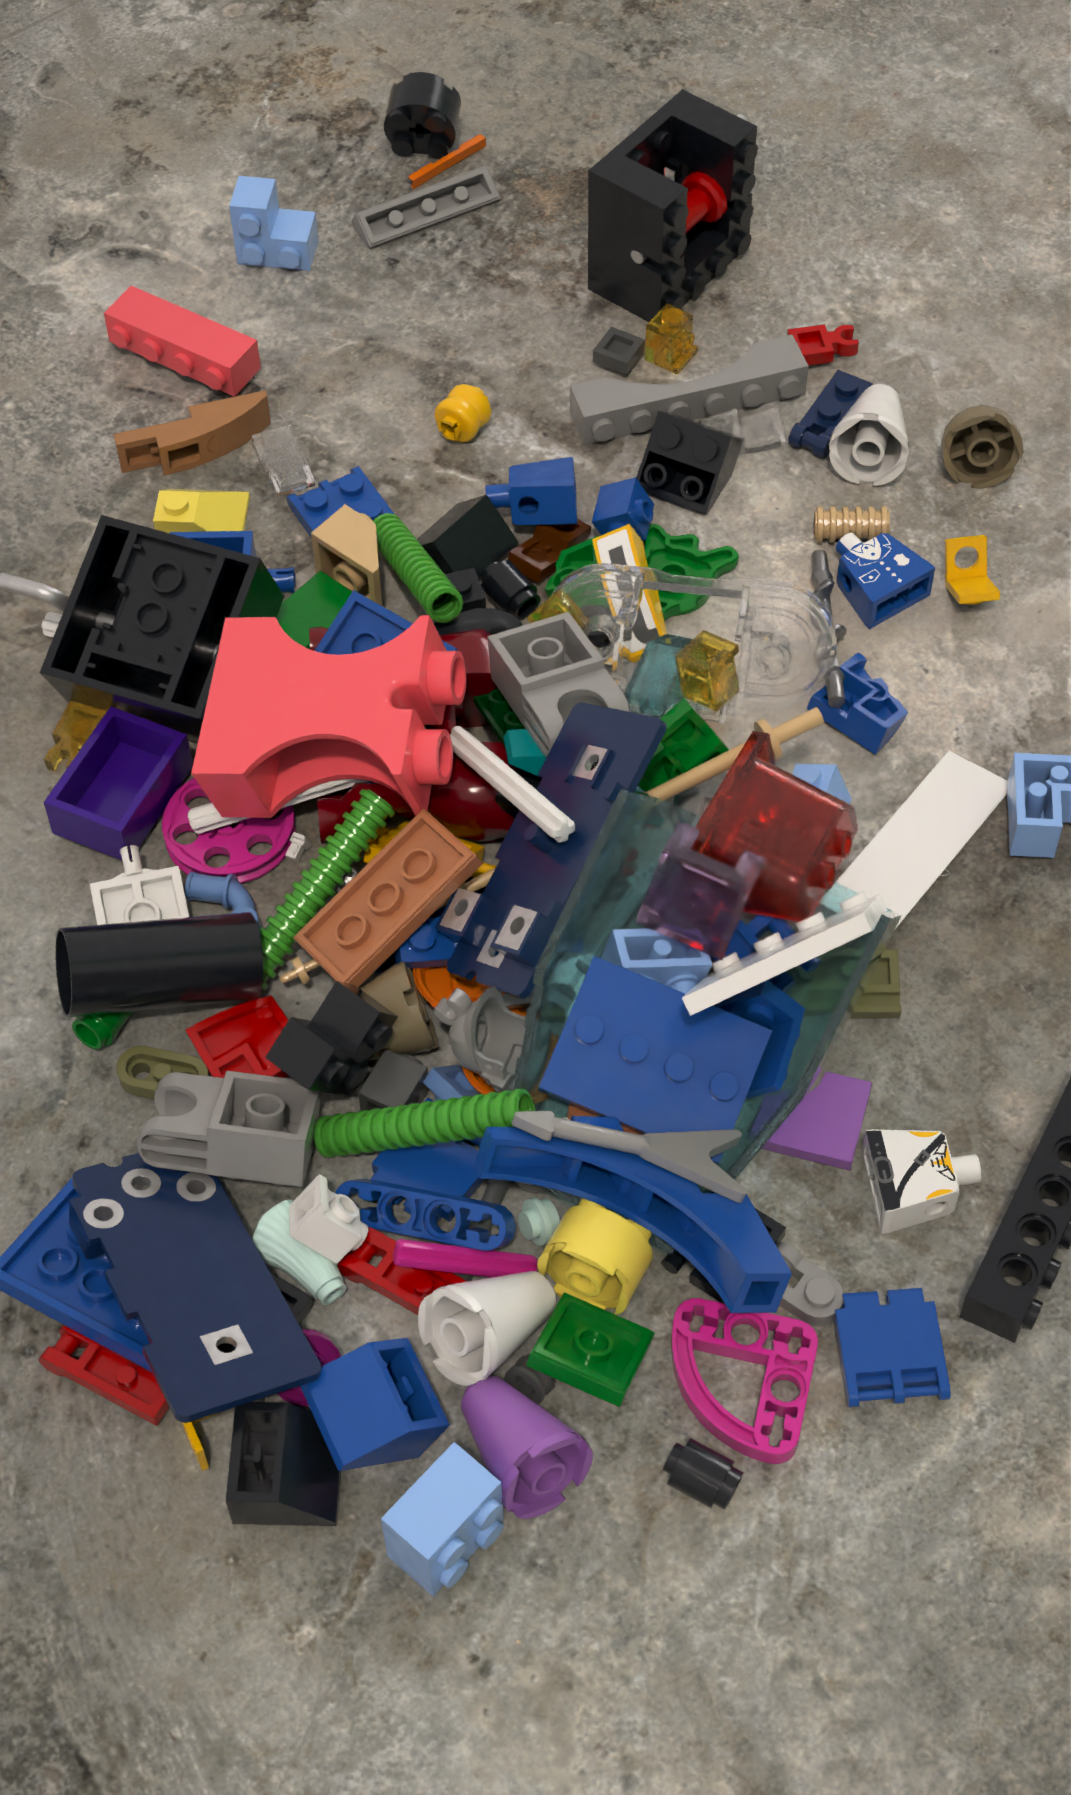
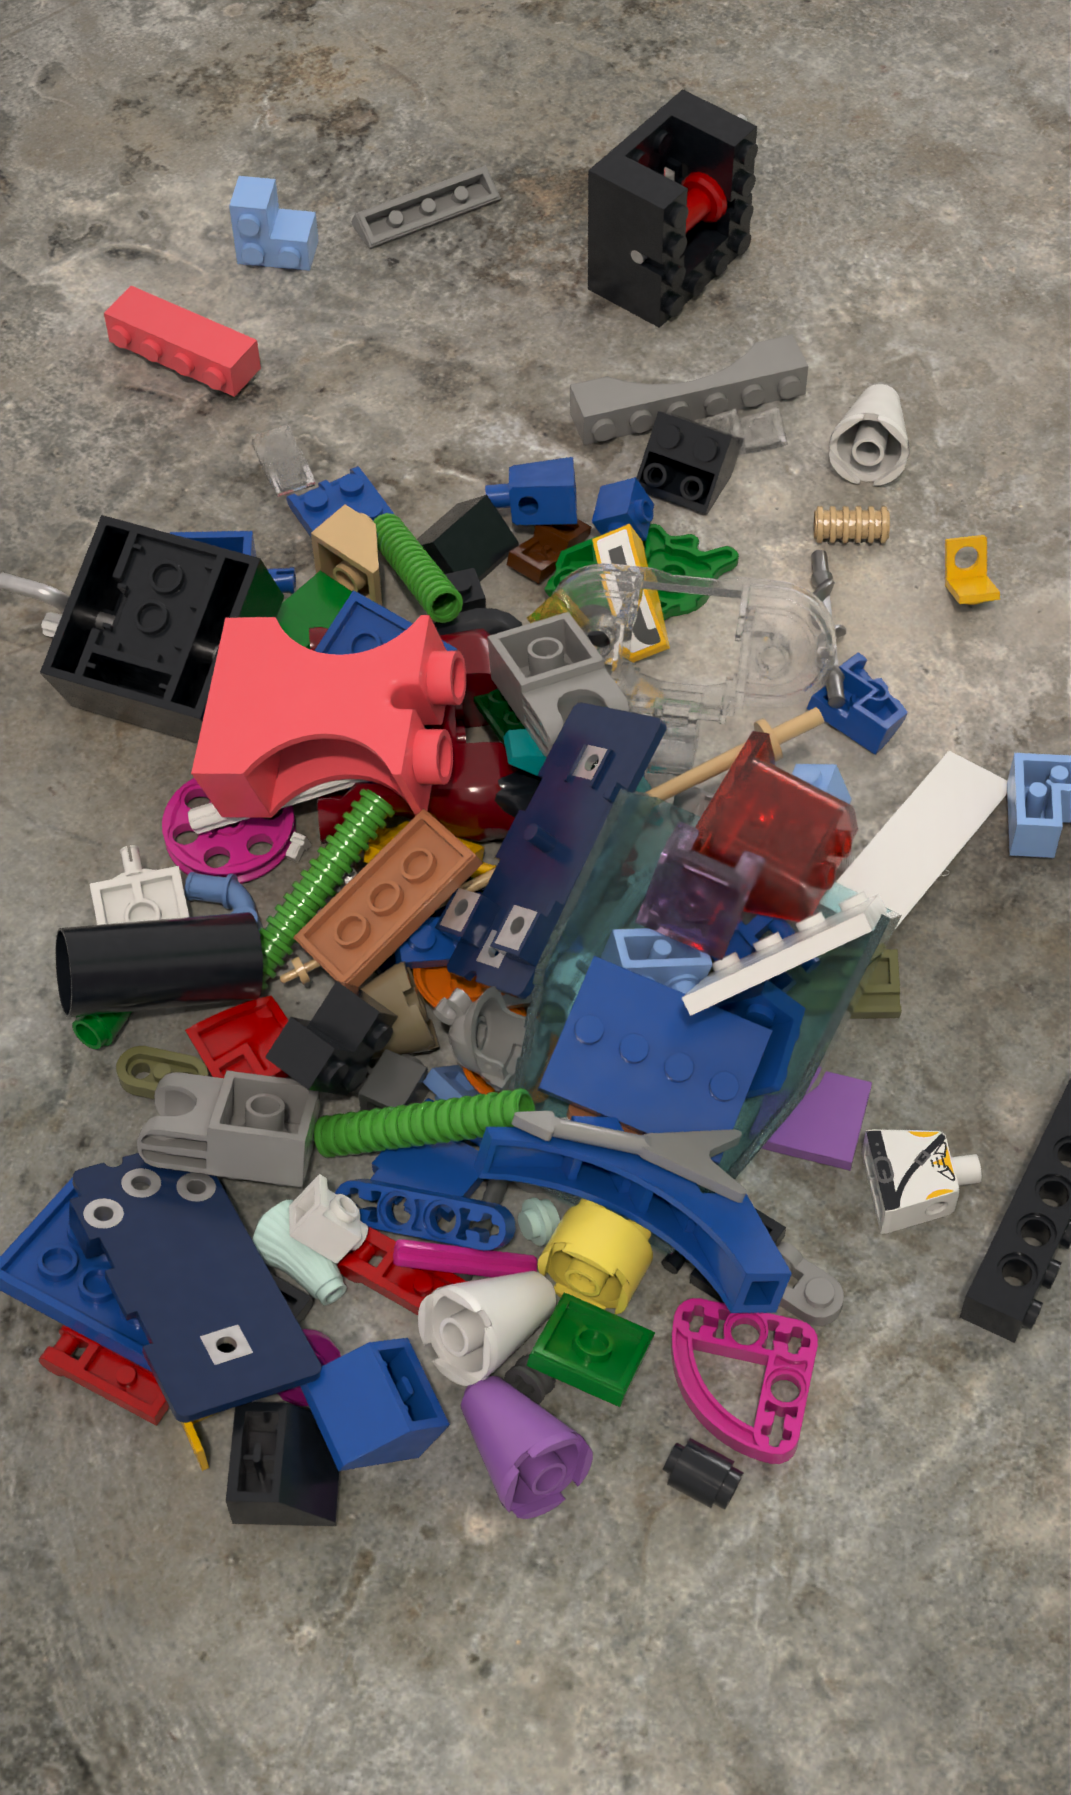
(72, 732): clear yellow plate -> none
(118, 783): dark purple piece -> none
(200, 510): light yellow slope -> none
(208, 434): medium nougat slope -> none
(422, 115): black brick -> none
(433, 169): orange piece -> none
(444, 1520): light blue brick -> none
(462, 413): yellow piece -> none
(510, 589): black brick -> none
(511, 785): white axle -> none
(618, 350): dark grey plate -> none
(656, 679): clear light blue slope -> none
(670, 339): clear yellow brick -> none
(684, 746): green slope -> none
(708, 670): clear yellow brick -> none
(820, 345): red plate -> none
(826, 413): dark blue plate -> none
(881, 577): blue torso -> none
(890, 1347): blue plate -> none
(981, 446): dark tan cylinder -> none

